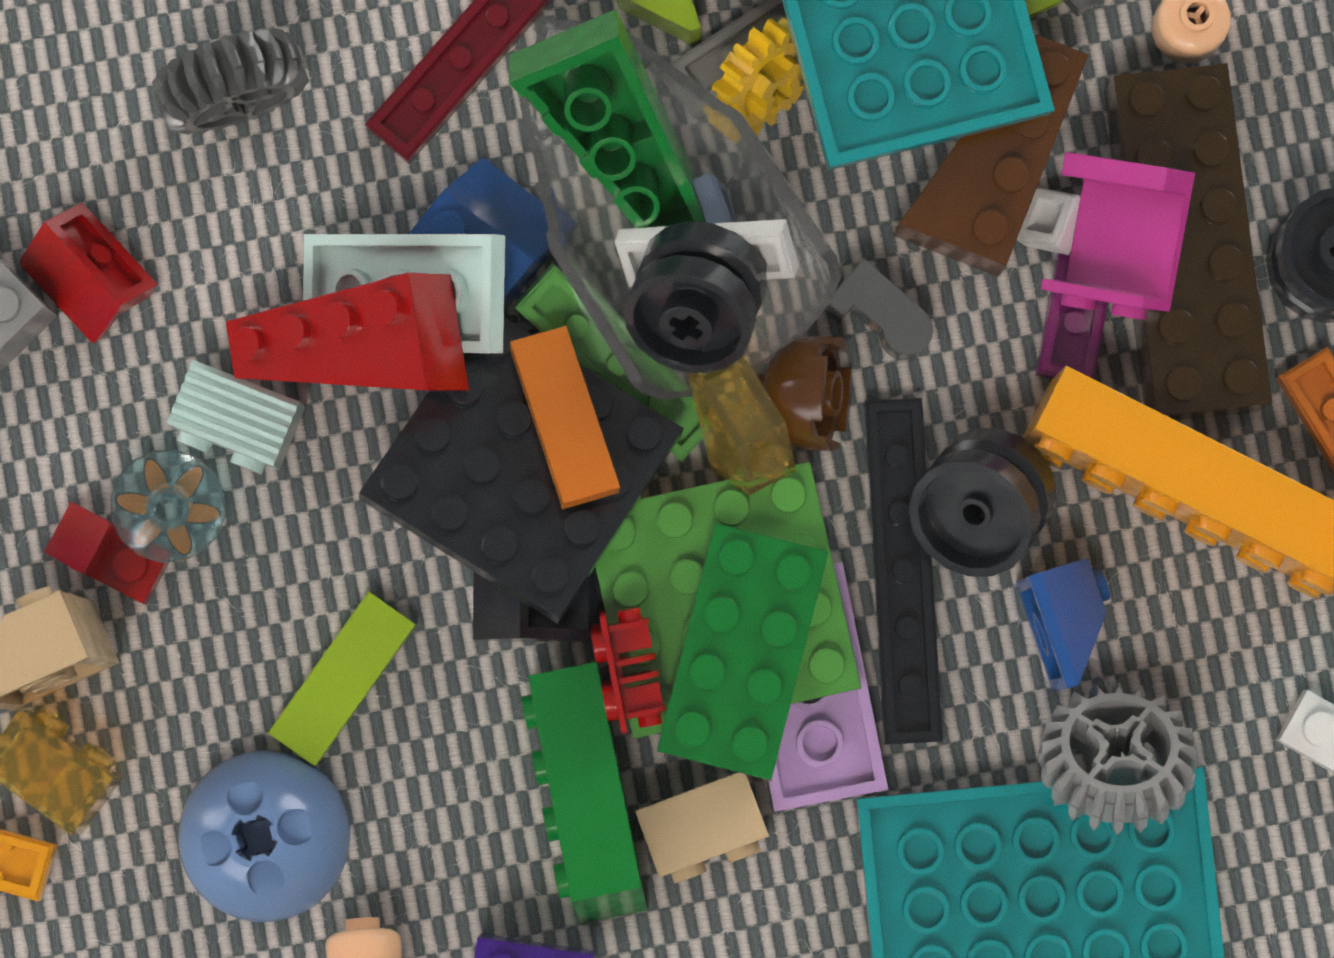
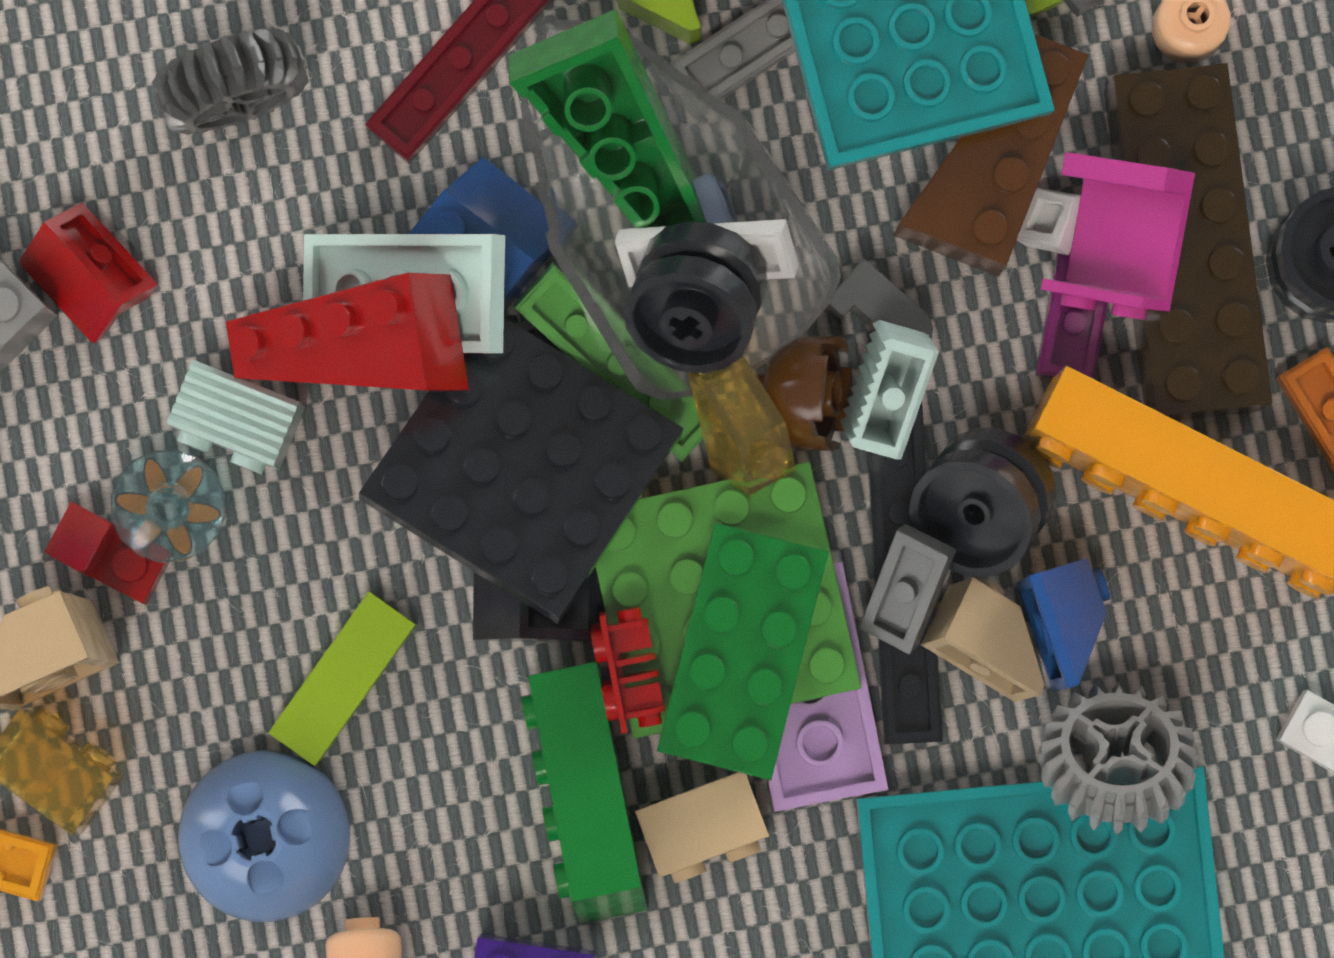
(564, 417): orange tile -> none
(761, 75): yellow gear -> none
(889, 389): none -> light aqua brick
(907, 588): none -> plate
(986, 638): none -> tan slope

